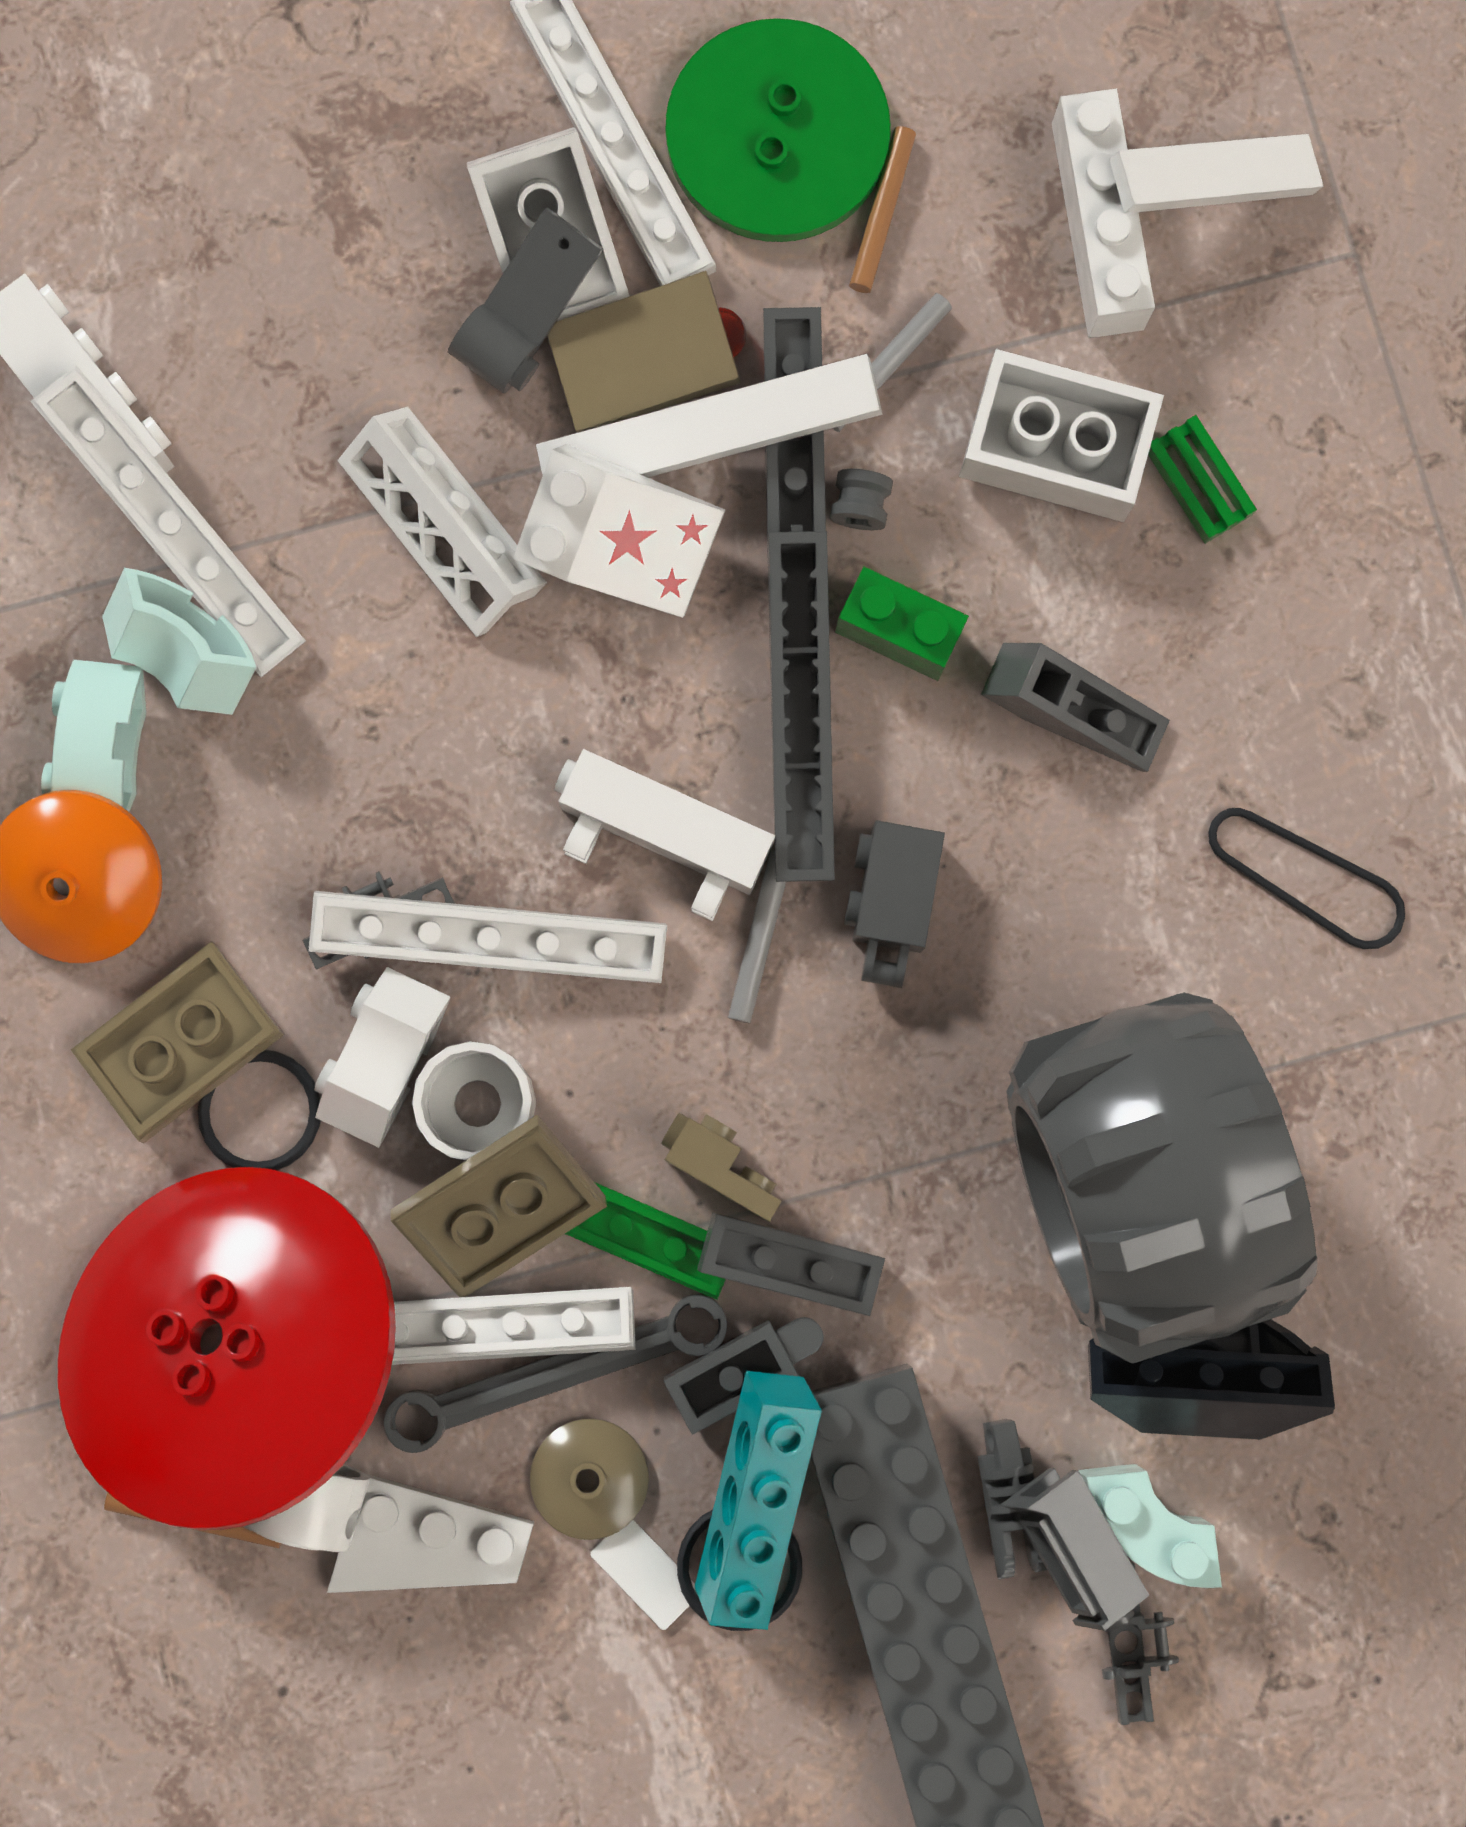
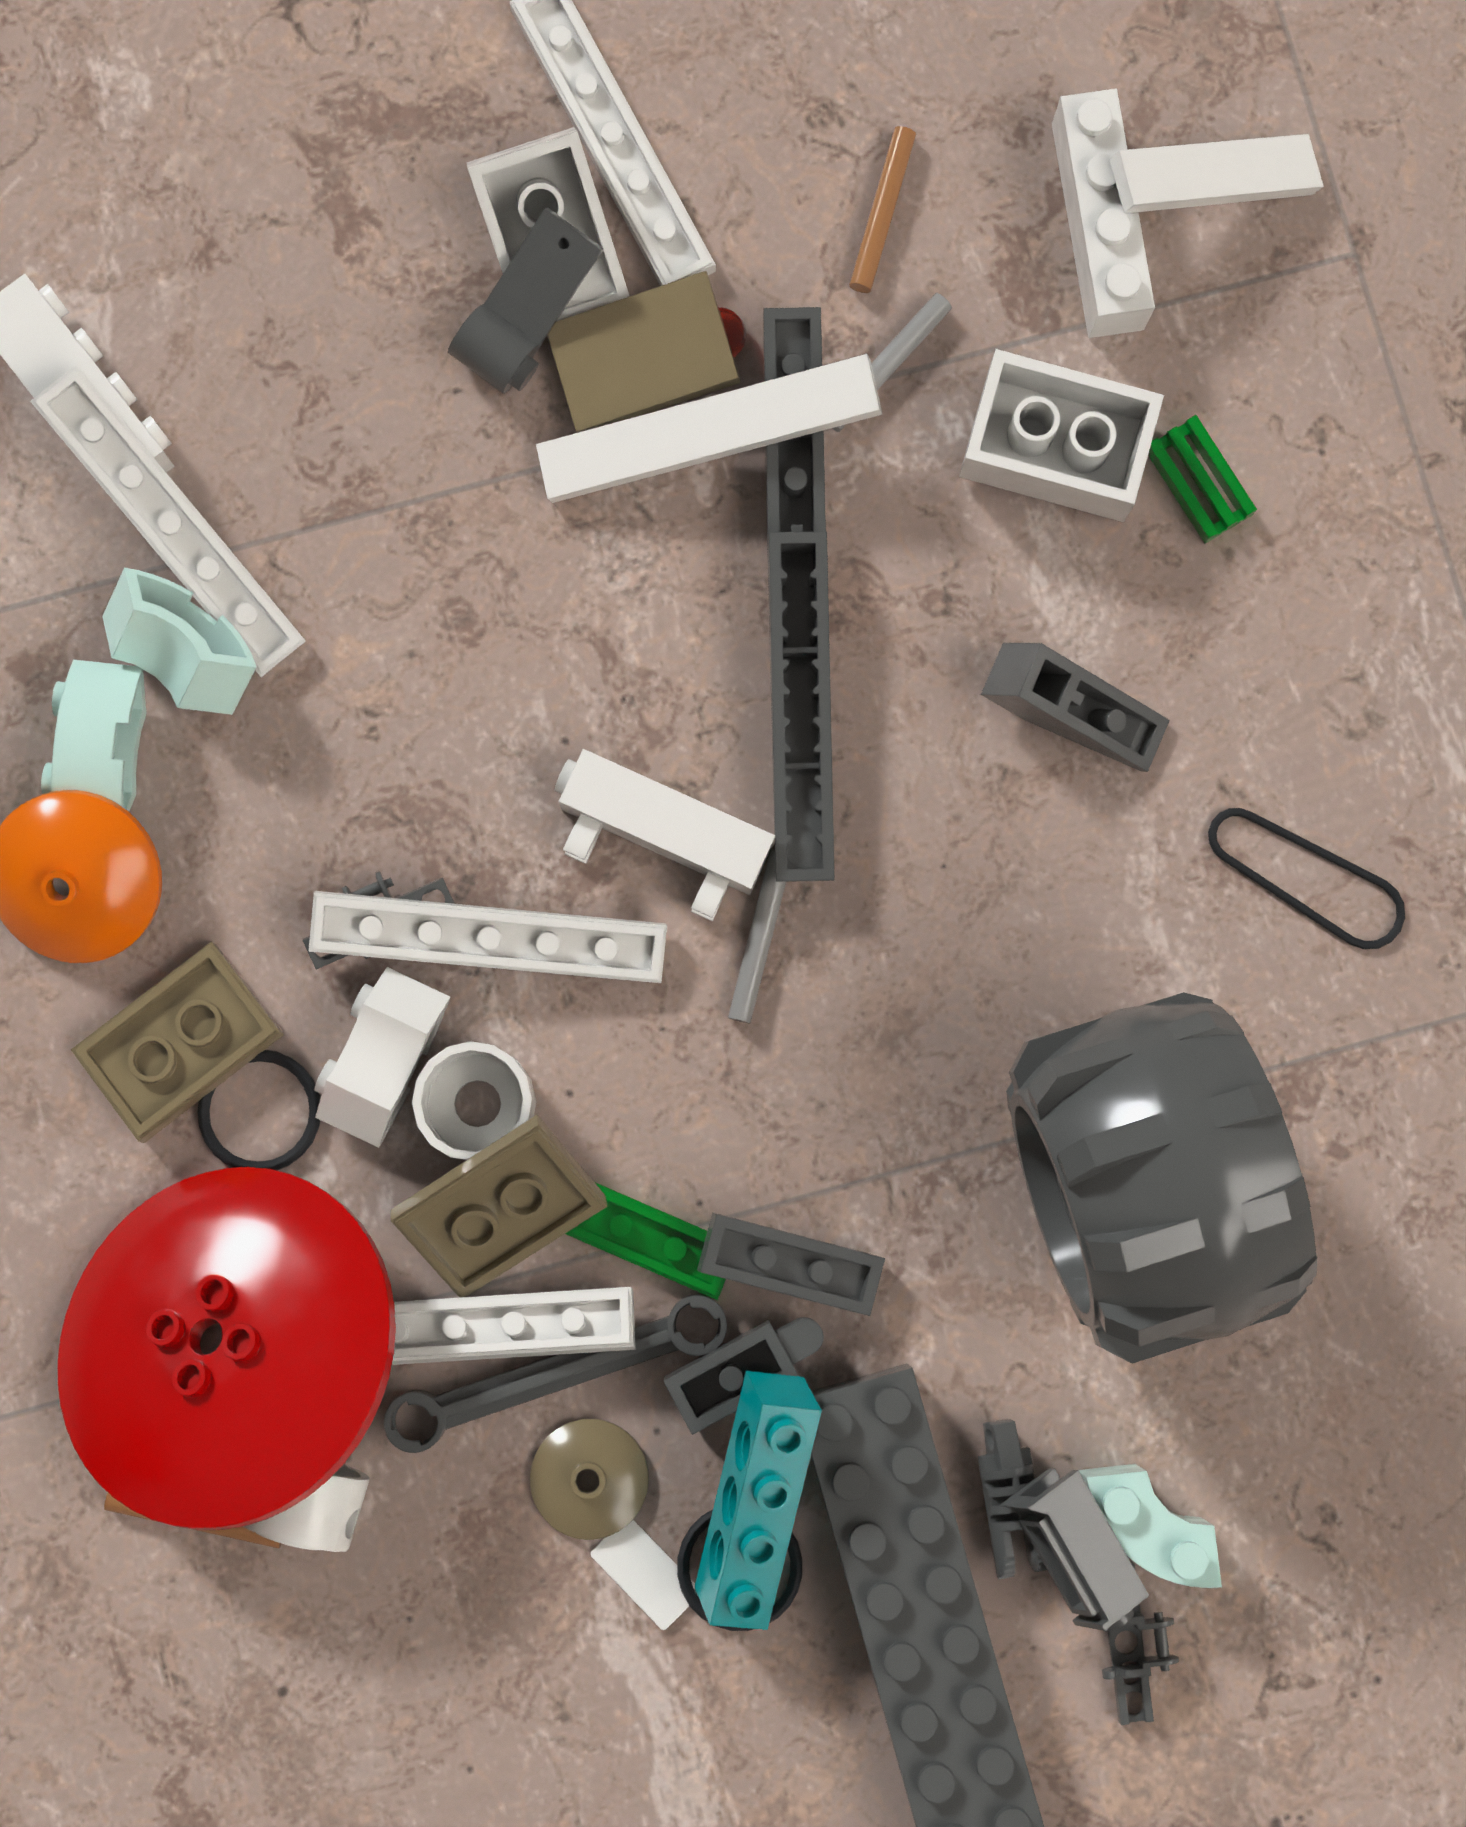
(427, 1542): white wing -> none
(445, 509): white fence -> none
(617, 532): white slope -> none
(707, 1156): dark tan plate -> none
(777, 130): green plate -> none
(861, 499): dark grey wheel -> none
(894, 895): dark grey brick -> none
(900, 623): green brick -> none
(1219, 1387): black wedge -> none

